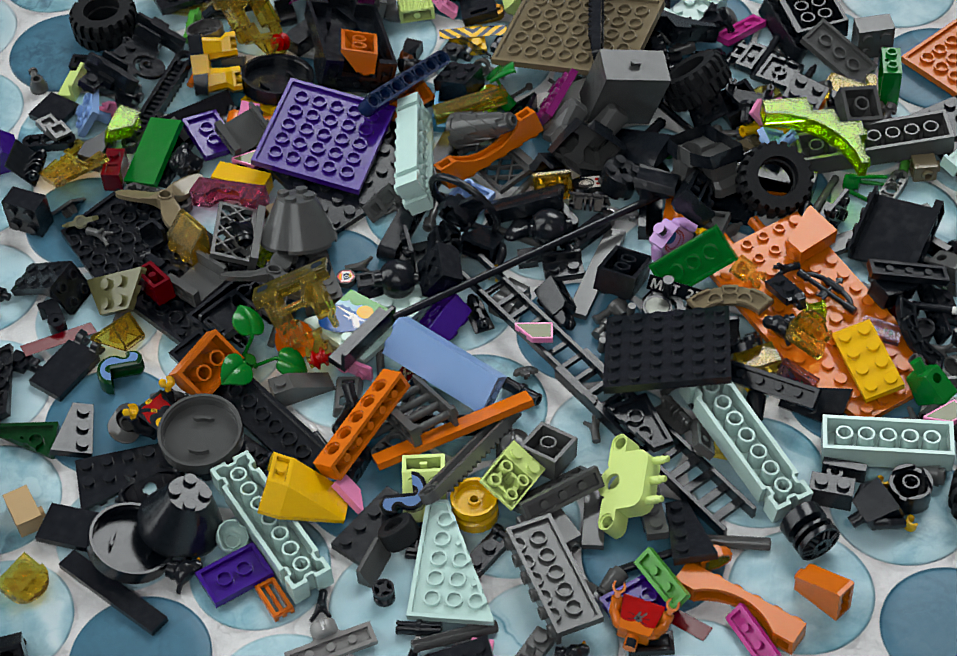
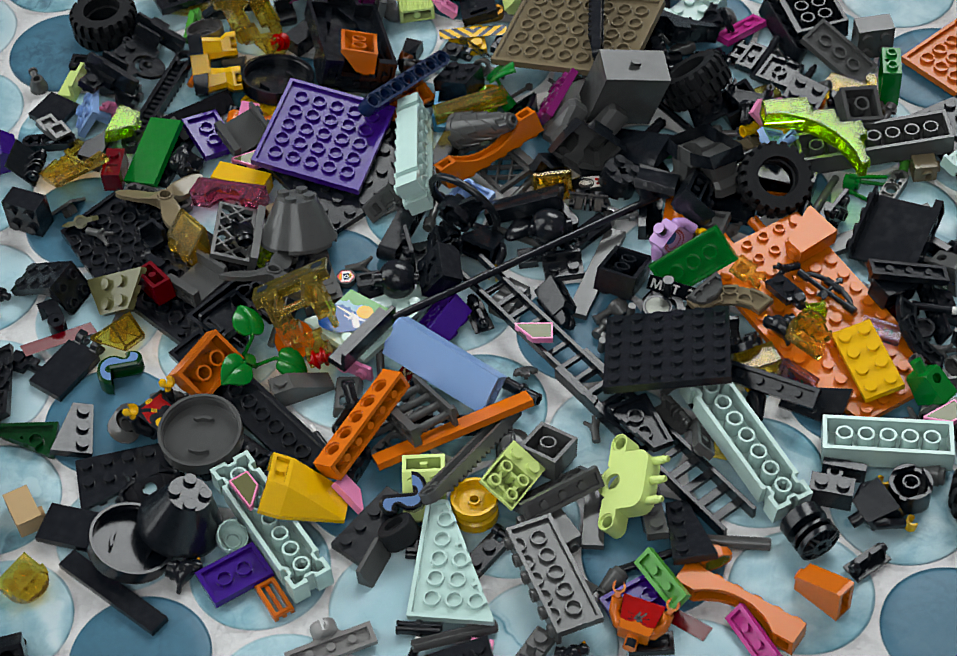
(245, 488): none -> olive tile
(321, 605): black bar -> none
(381, 587): black wheel -> none
(707, 291): none -> dark grey tile
(867, 562): none -> black hinge

